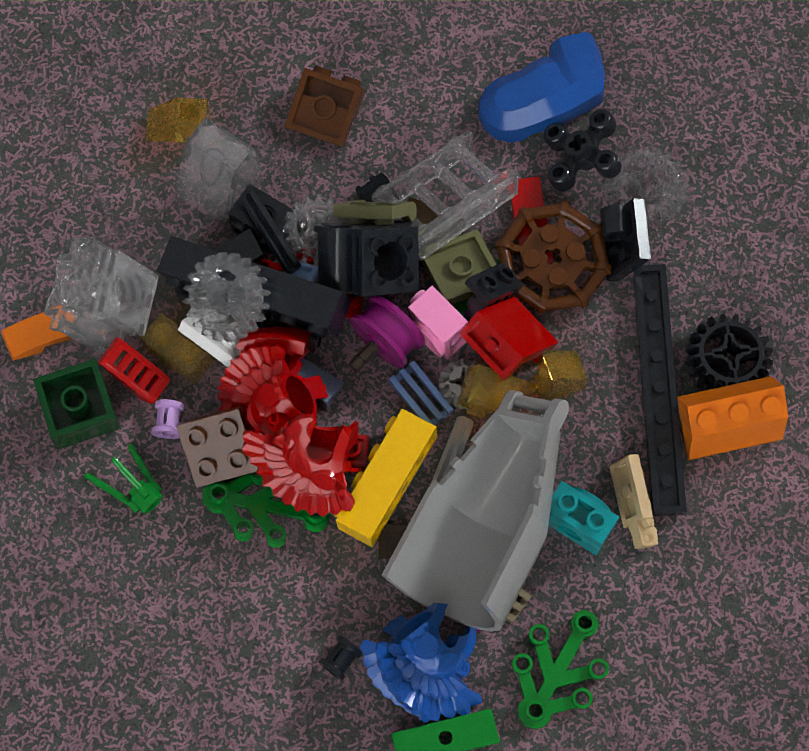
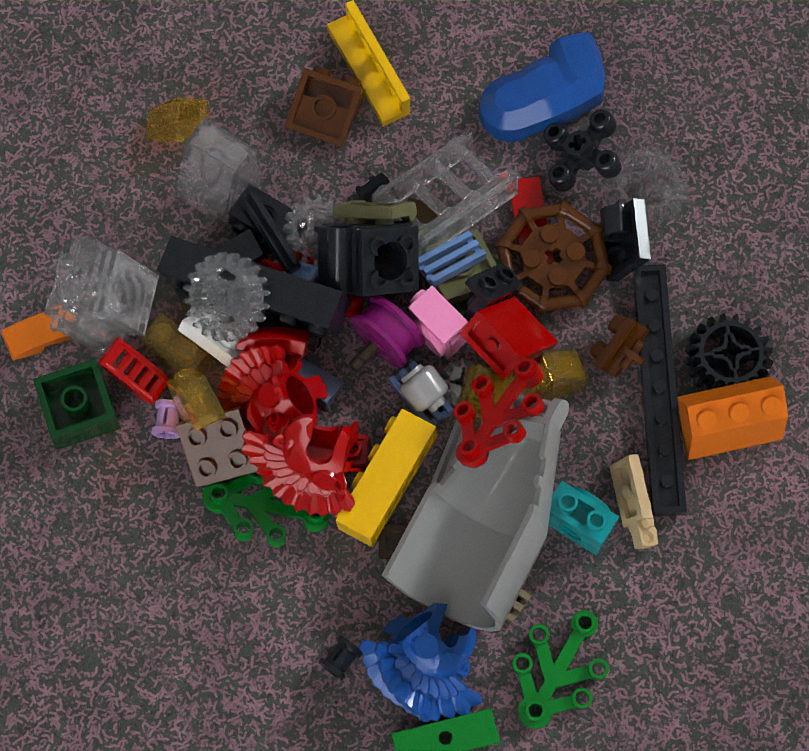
(144, 495): green plant -> none
(195, 399): none -> clear yellow slope
(370, 65): none -> yellow fence
(424, 388): none -> light grey head
(447, 254): none -> medium blue tile
(475, 445): none -> red plant
(622, 348): none -> reddish brown hips

